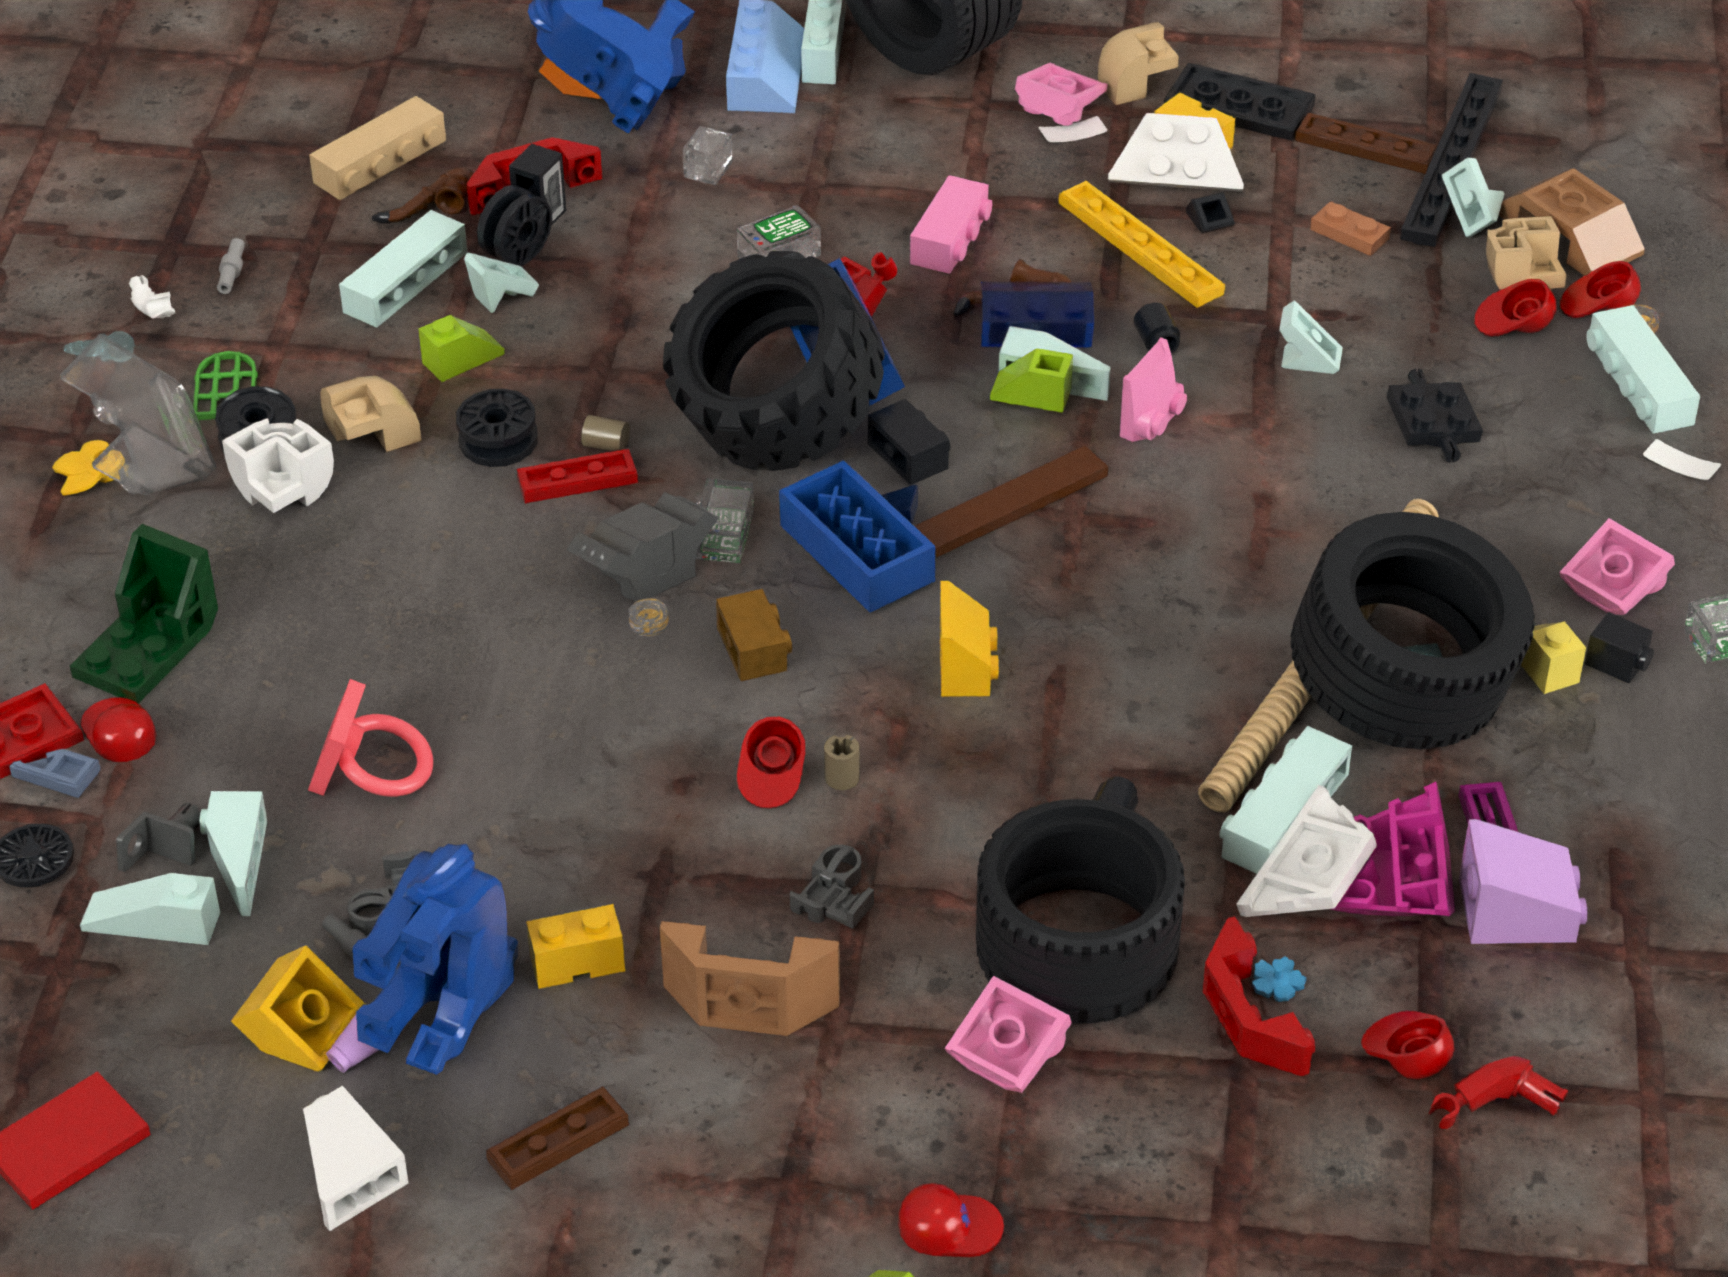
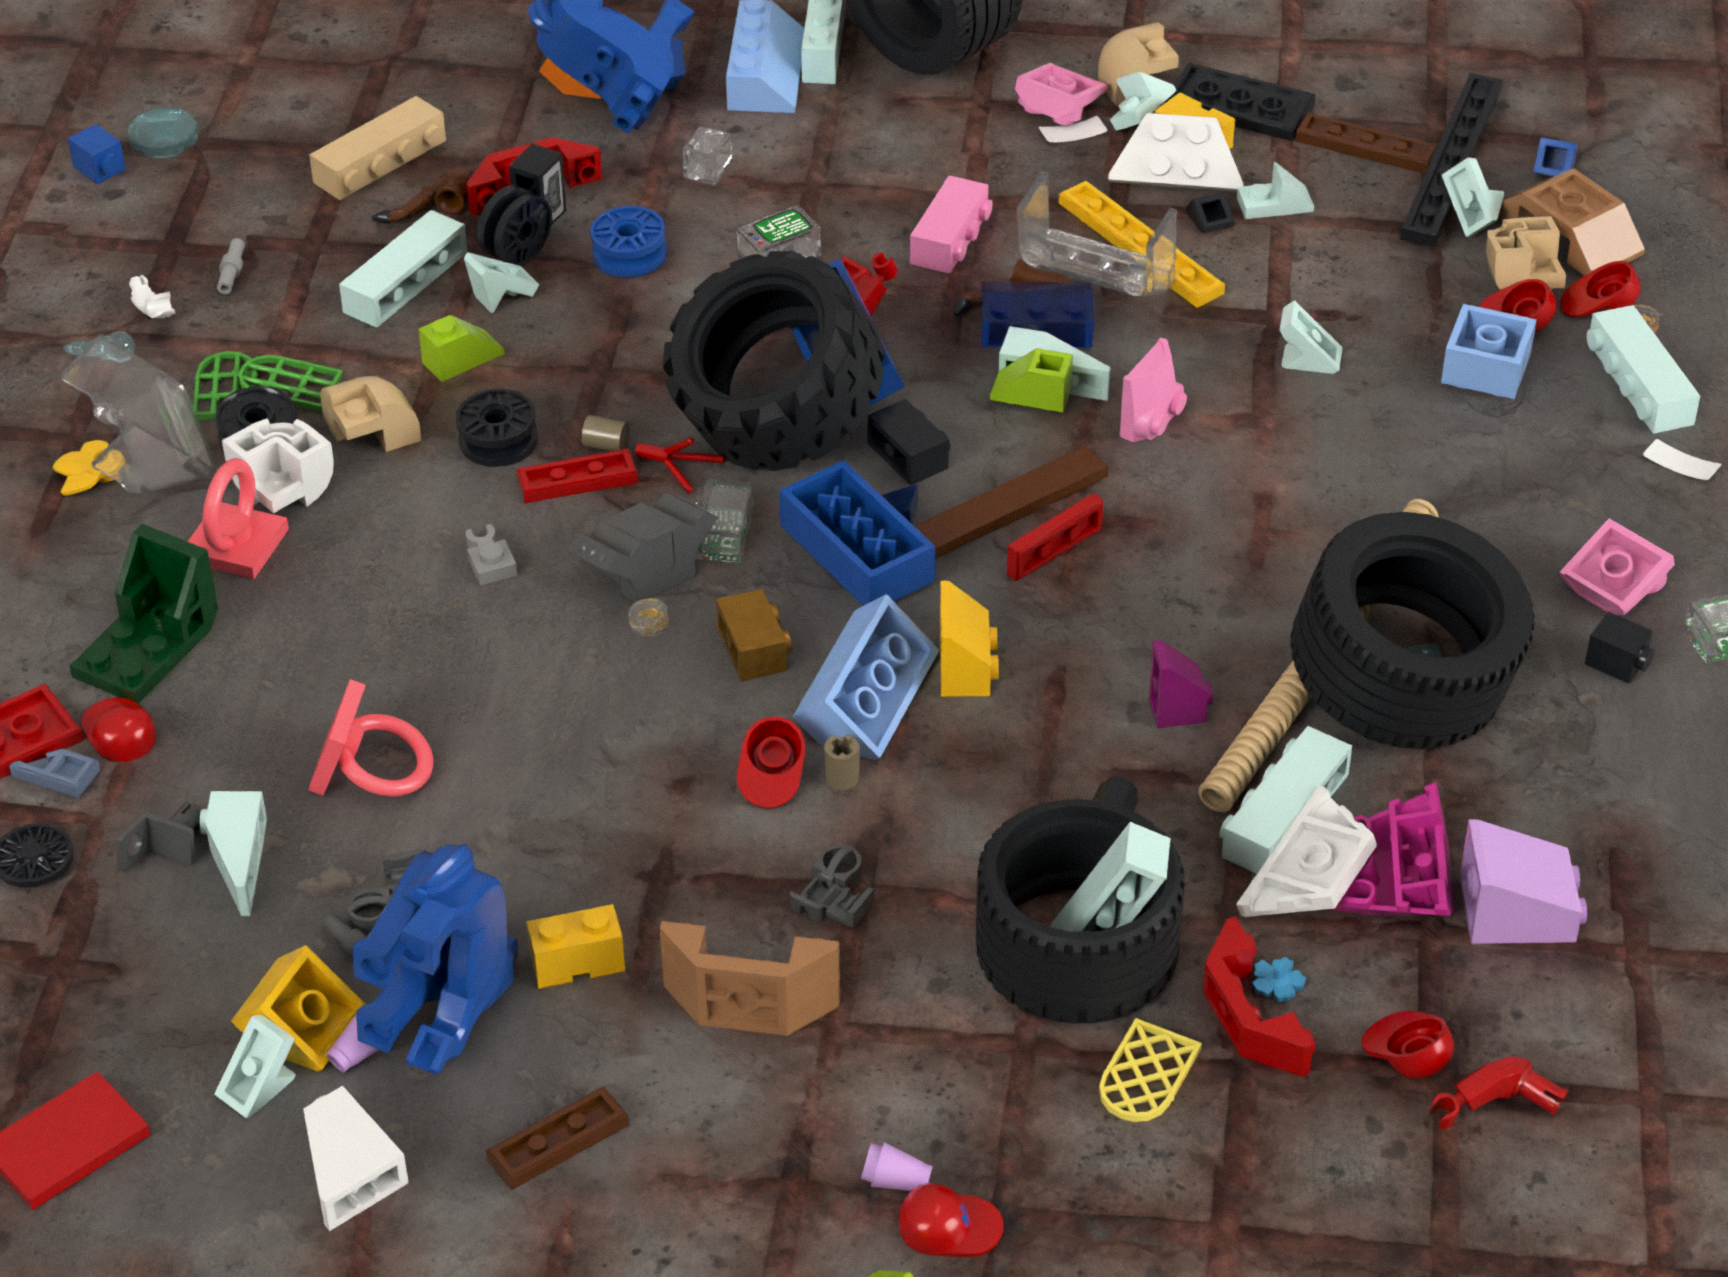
(96, 153): none -> blue brick
(157, 908): light aqua slope -> none
(163, 132): none -> clear light blue tile
(234, 535): none -> coral tile
(256, 1067): none -> light aqua slope
(278, 370): none -> bright green window
(490, 558): none -> light grey plate
(628, 241): none -> blue wheel
(671, 453): none -> red plant
(868, 678): none -> light blue slope
(894, 1169): none -> lavender cone
(1008, 1036): bright pink slope -> none
(1054, 537): none -> red tile
(1091, 259): none -> clear windscreen
(1118, 883): none -> light aqua brick
(1142, 96): none -> light aqua slope
(1155, 322): black brick -> none
(1170, 1092): none -> light yellow window
(1177, 688): none -> magenta slope
(1281, 197): none -> light aqua slope
(1350, 228): nougat plate -> none
(1434, 414): black plate -> none
(1479, 790): magenta tile -> none
(1488, 351): none -> light blue brick
(1554, 157): none -> blue brick
(1554, 657): light yellow slope -> none

